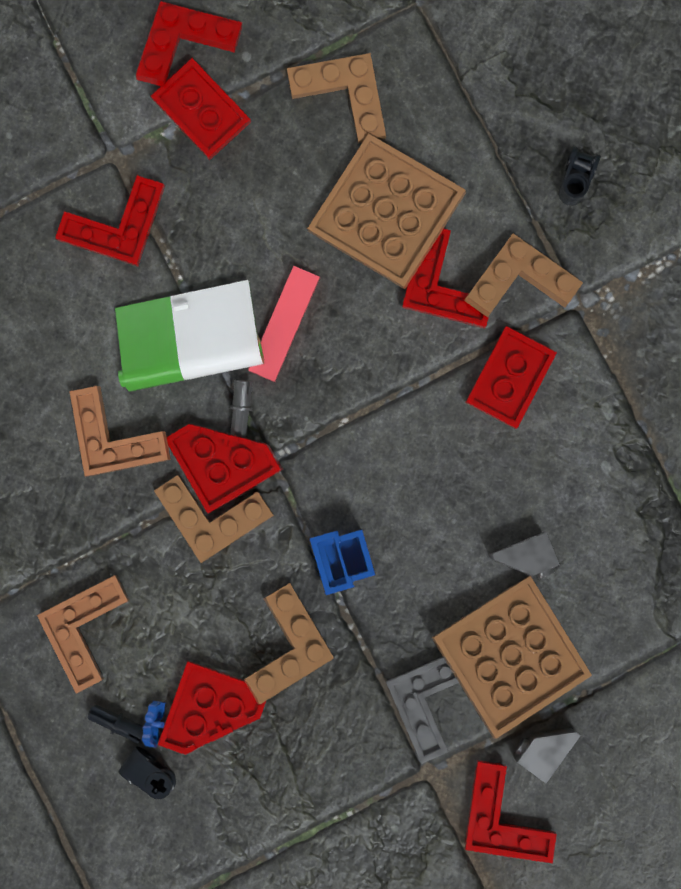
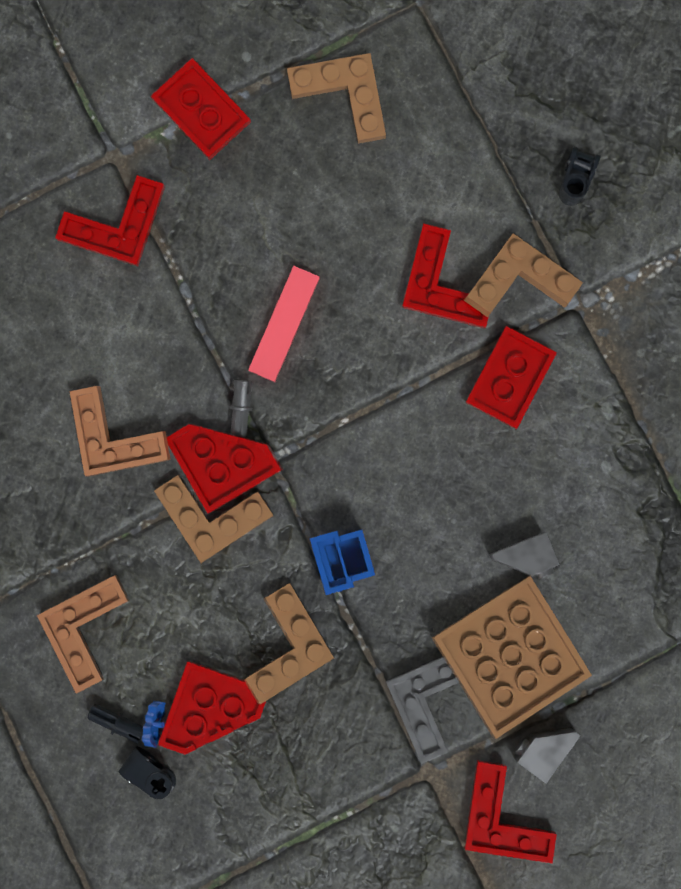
(178, 23): red plate -> none
(187, 336): door -> none
(386, 211): medium nougat plate -> none

